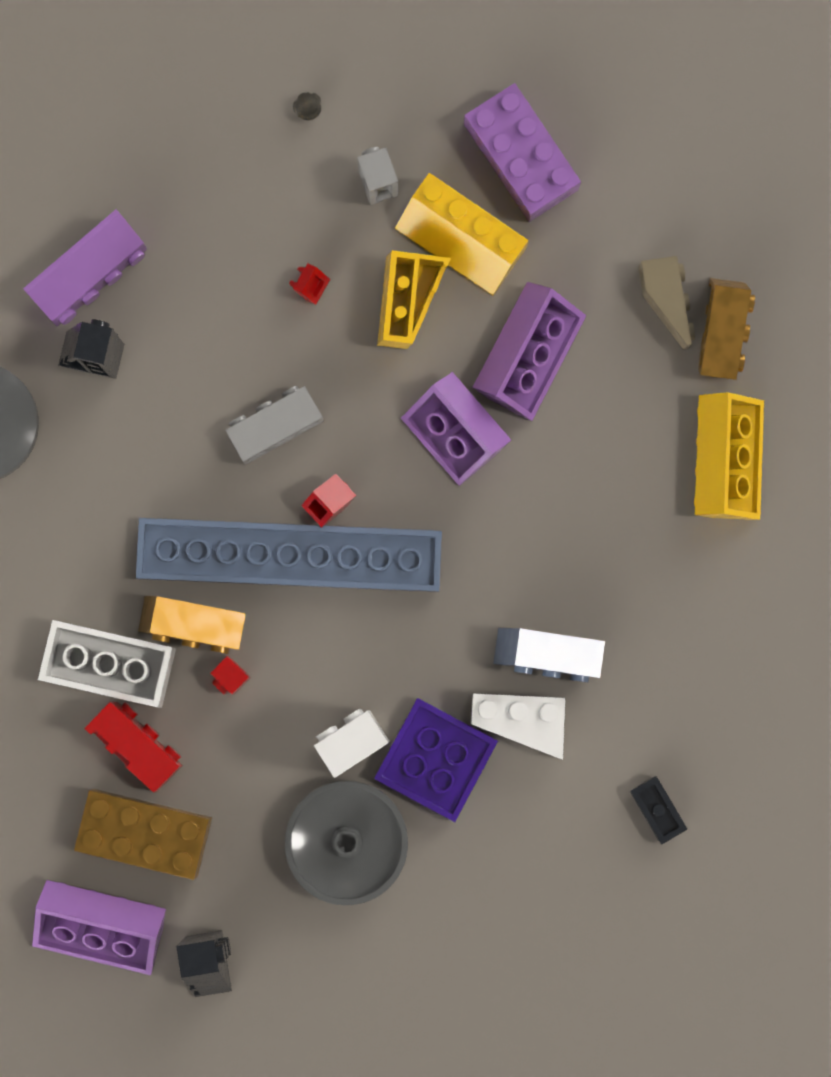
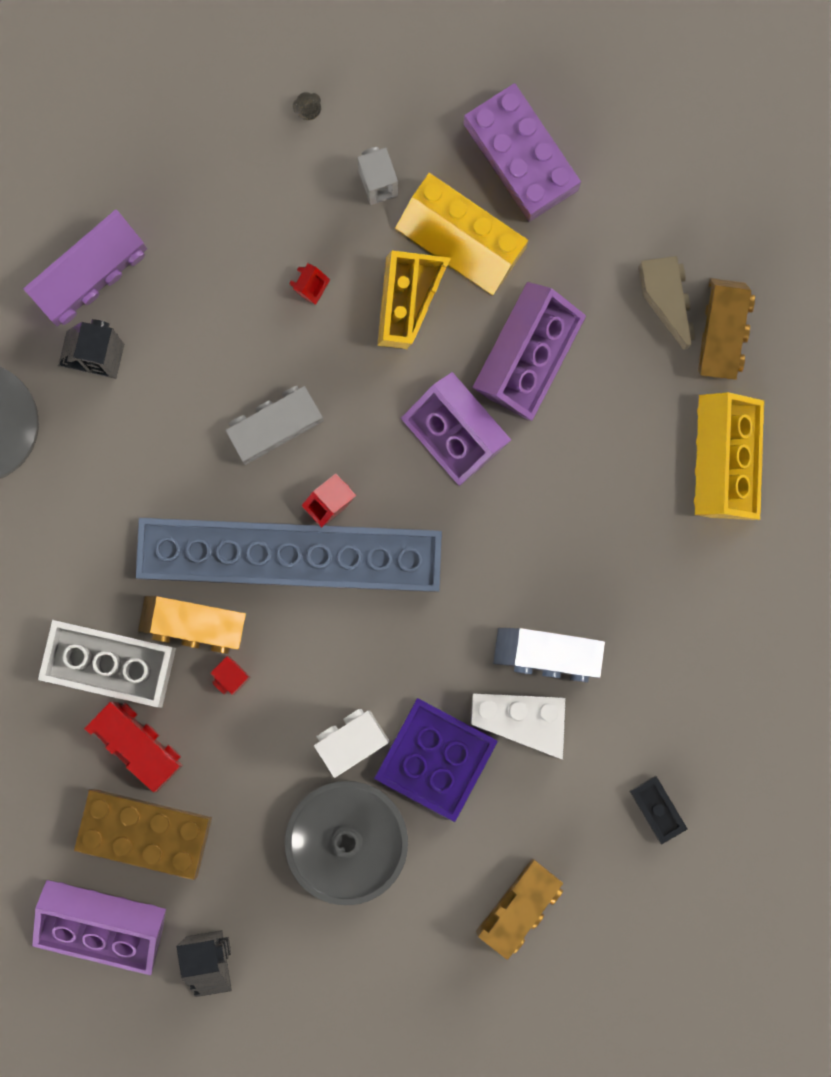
(520, 909): none -> pearl gold wedge

